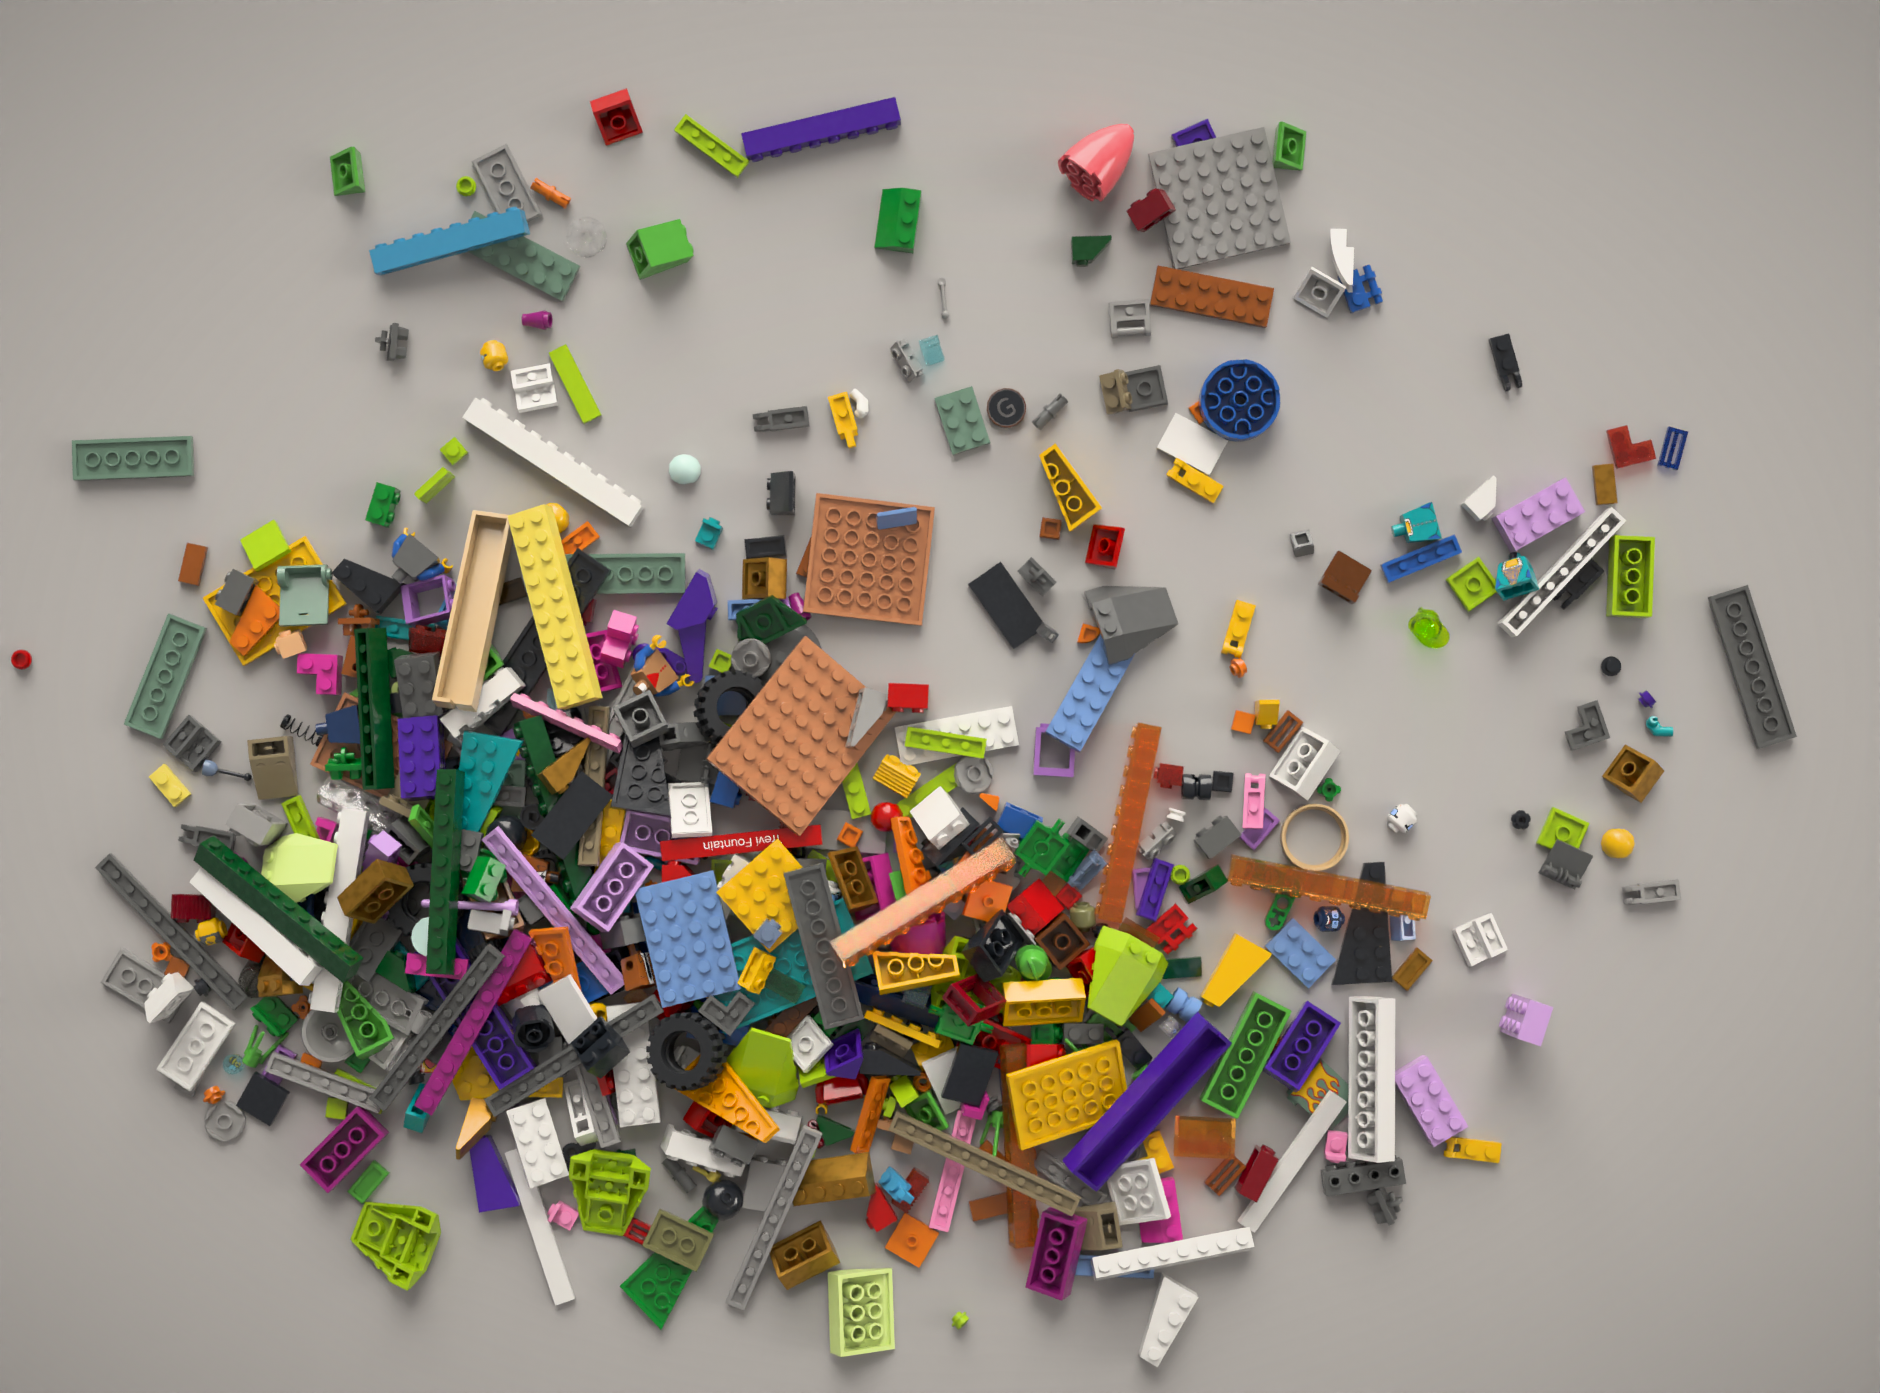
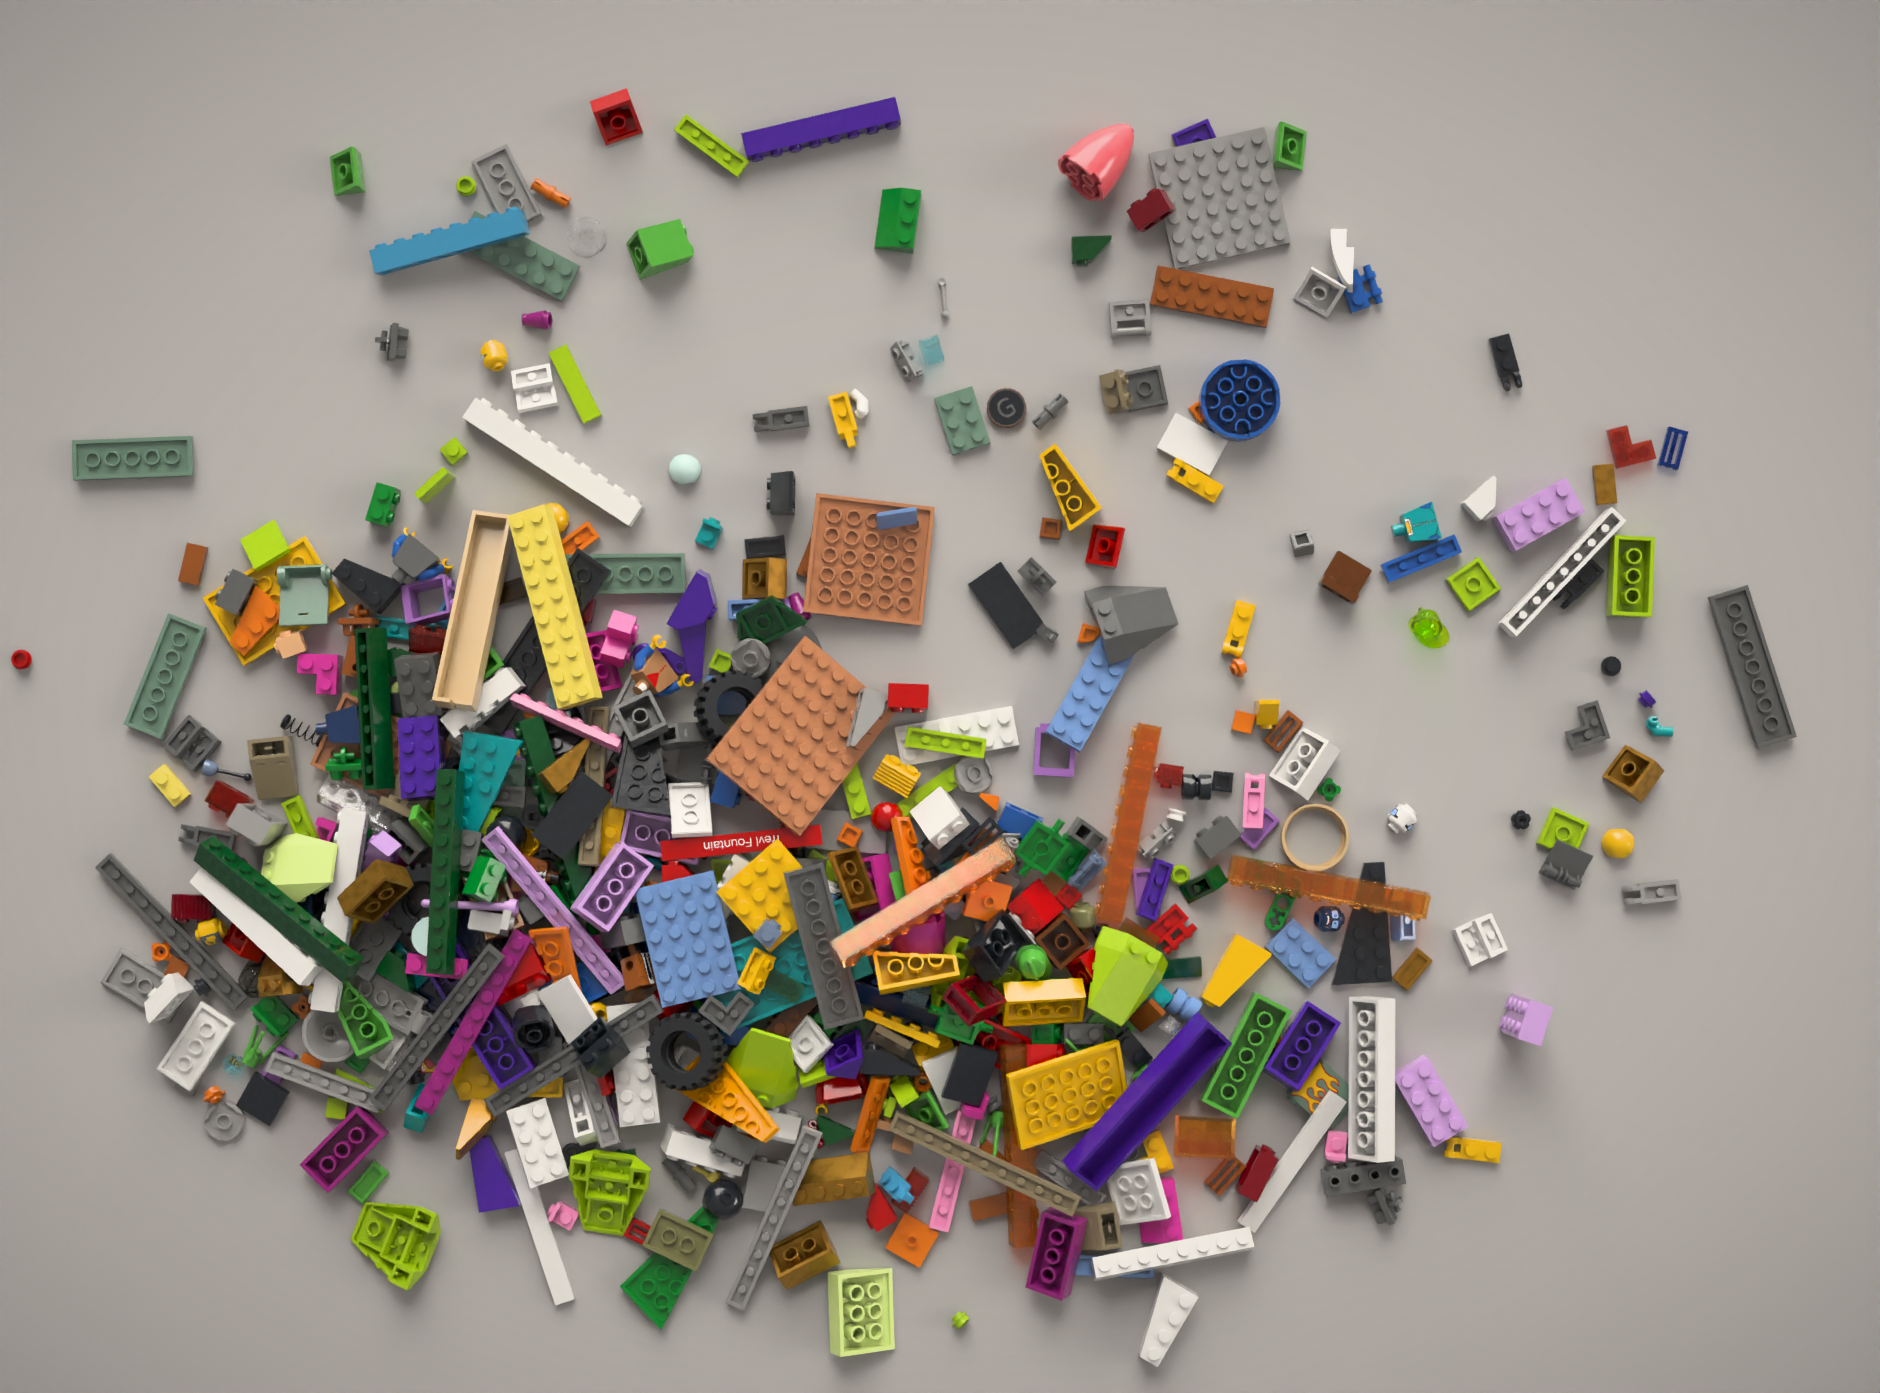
(226, 798): none -> clear red brick
(1515, 577): teal torso -> none

